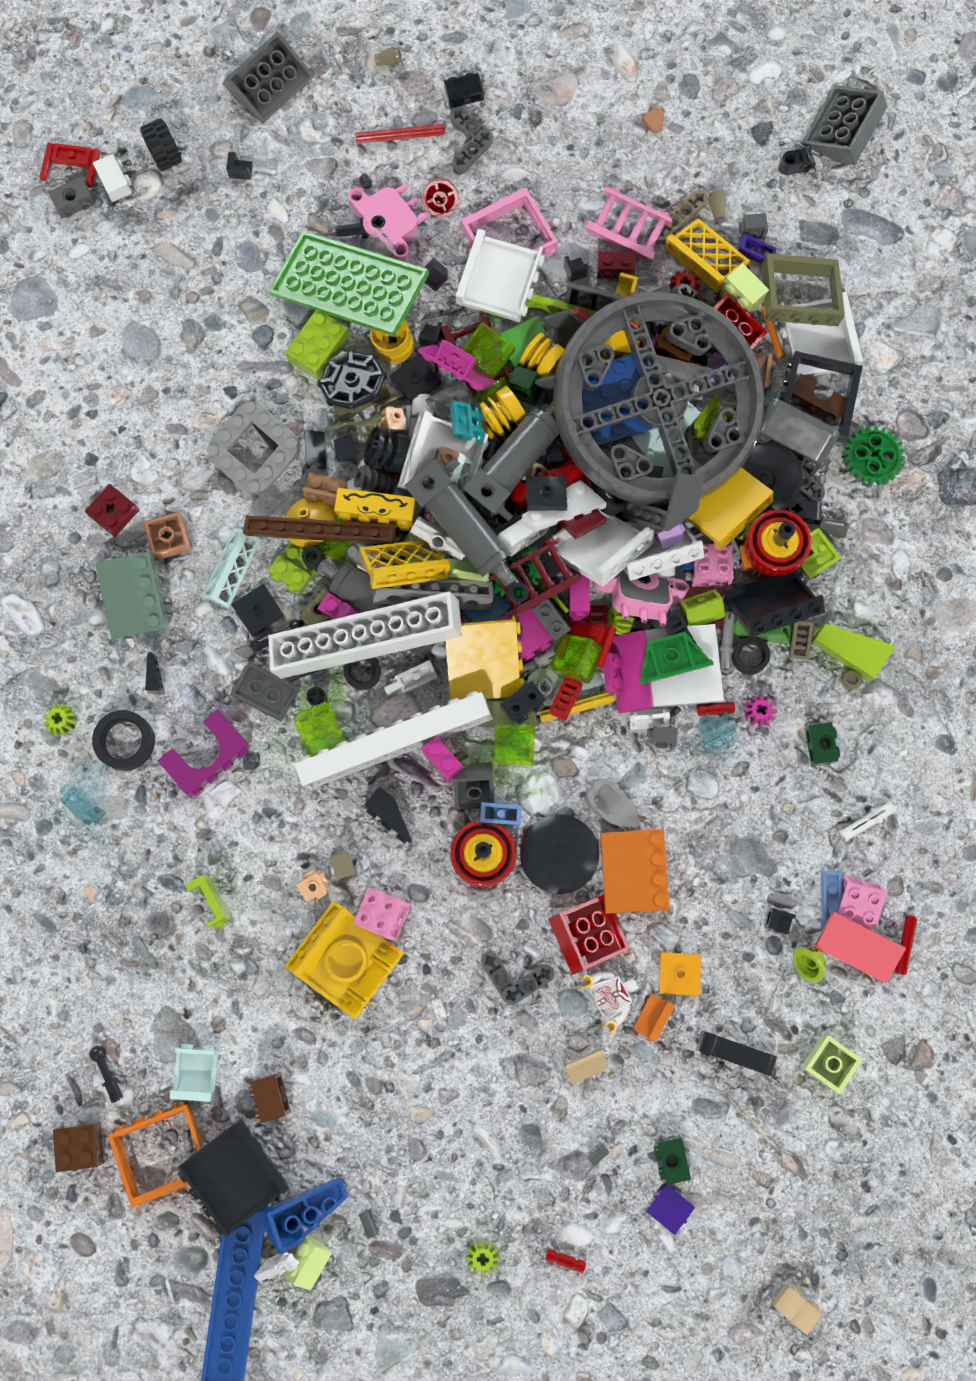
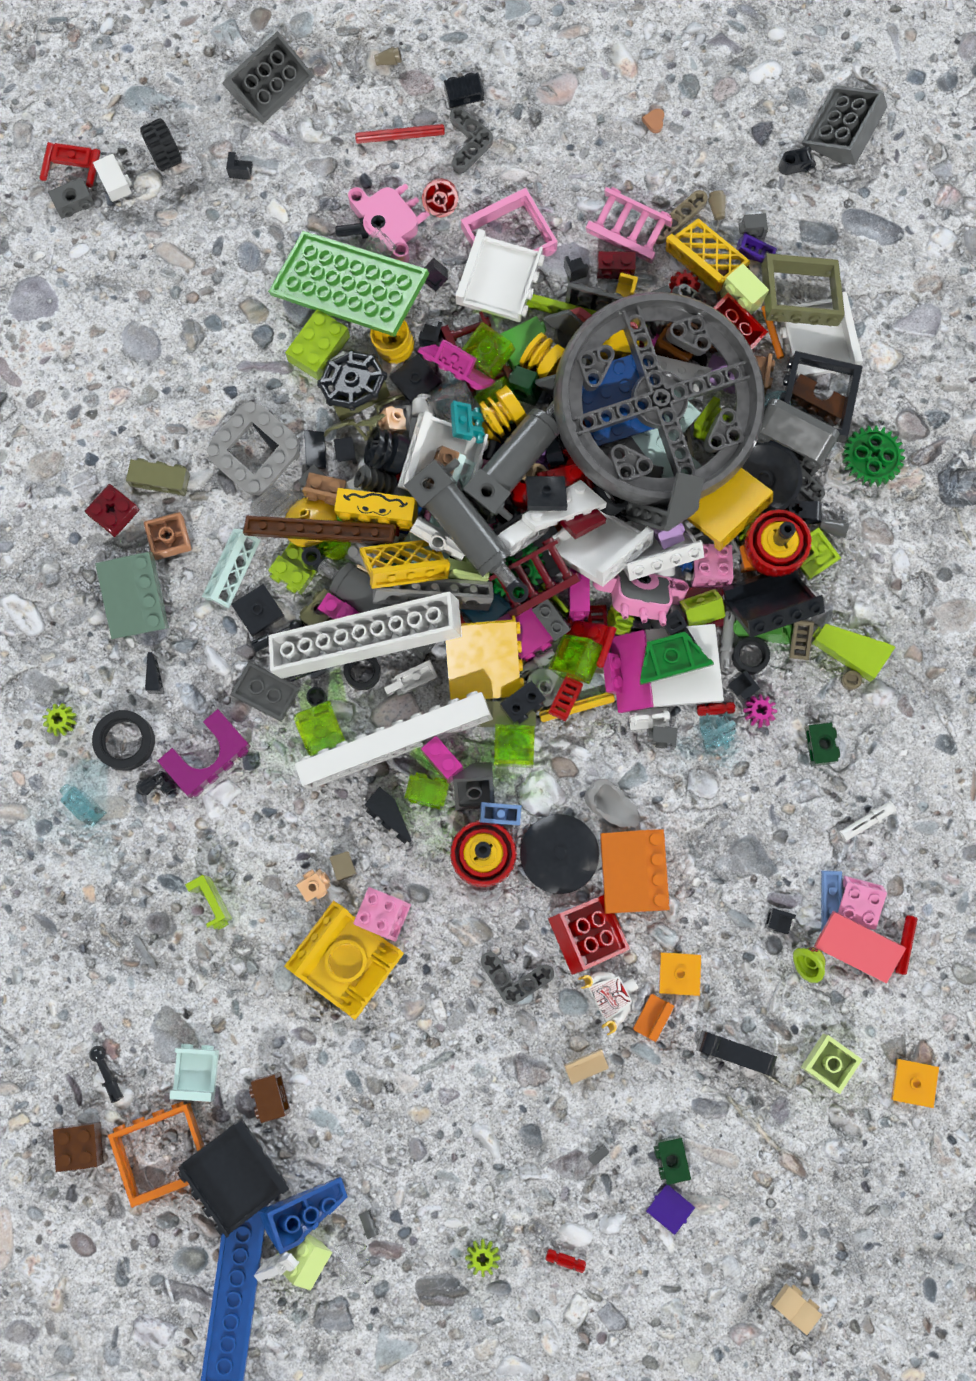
(145, 786): none -> black piece
(158, 476): none -> olive brick
(427, 791): none -> clear neon green brick
(744, 686): none -> black panel
(915, 1083): none -> light orange plate

